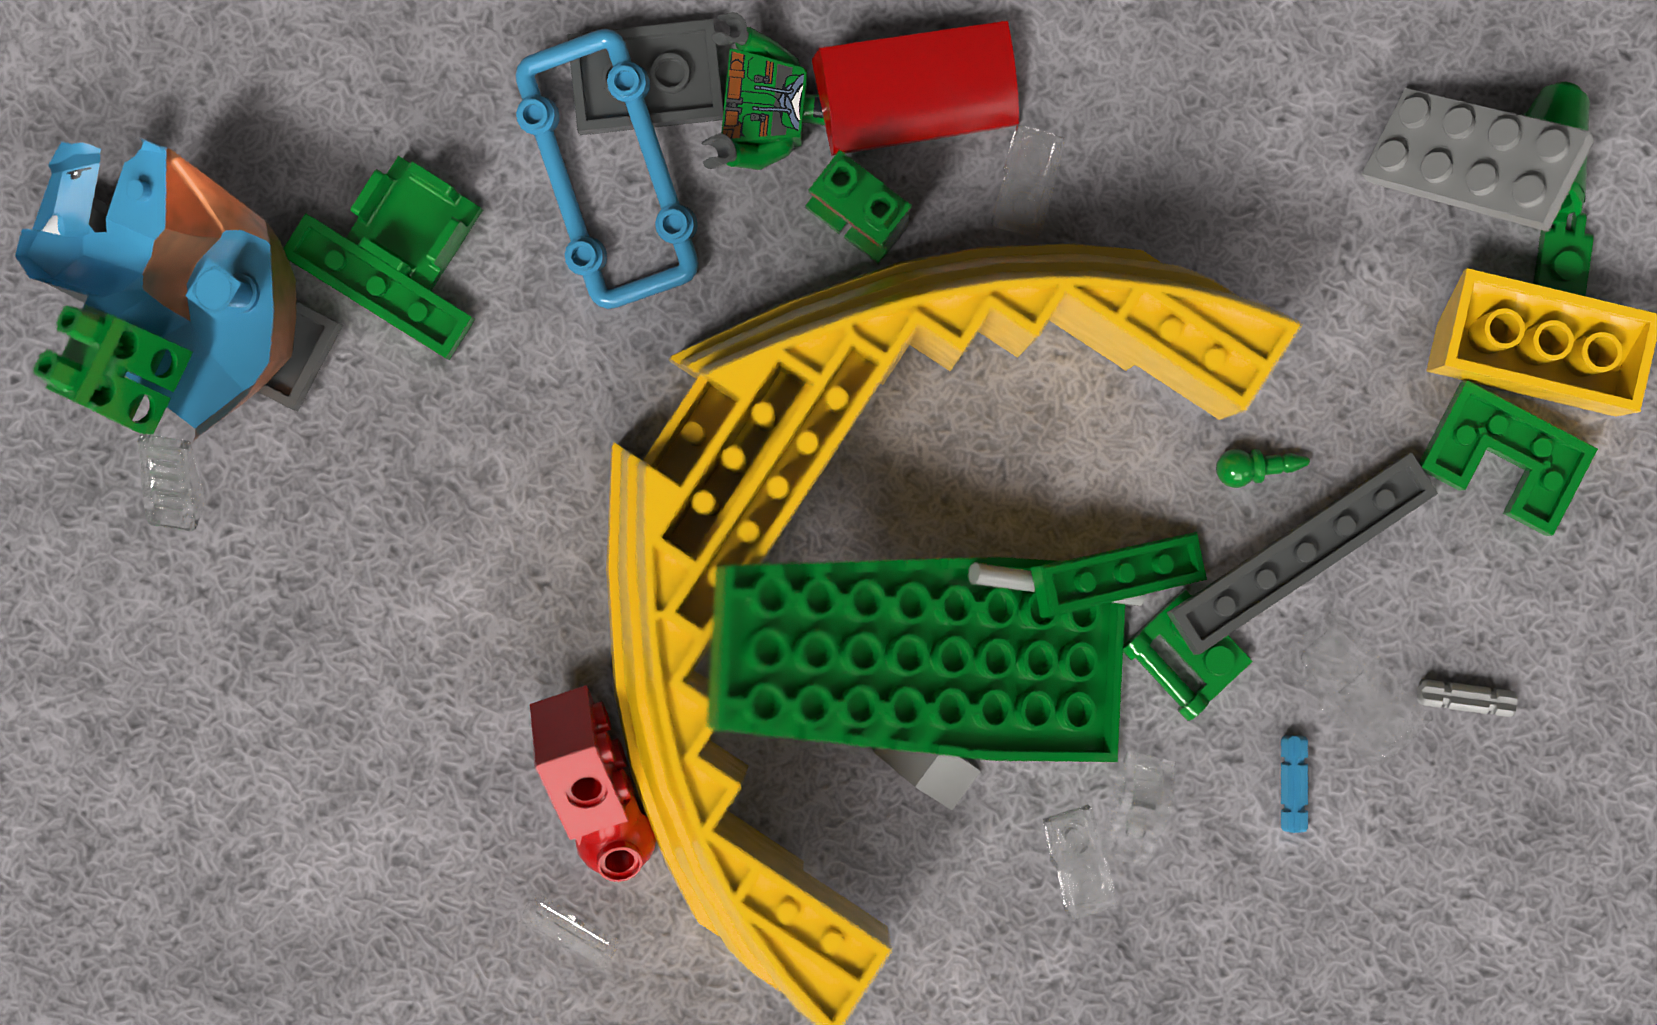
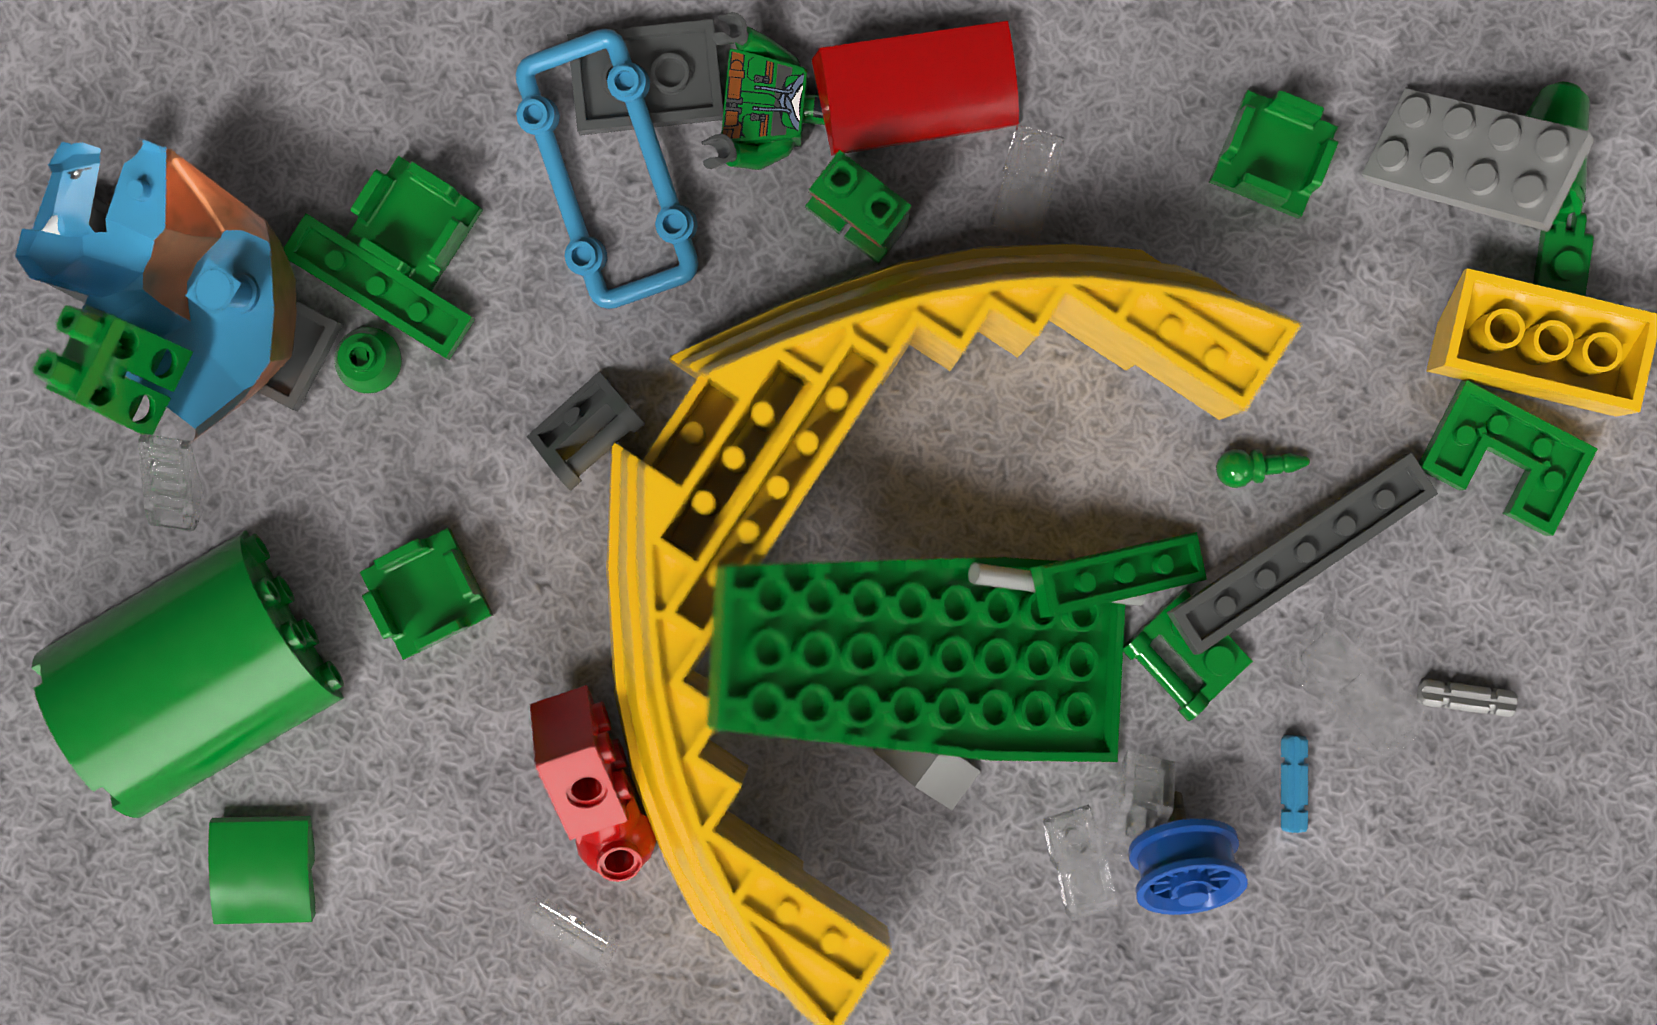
(183, 678): none -> green cylinder
(261, 869): none -> green slope
(371, 372): none -> green cone
(423, 593): none -> green panel
(576, 422): none -> dark grey plate
(1187, 864): none -> blue wheel
(1276, 151): none -> green panel

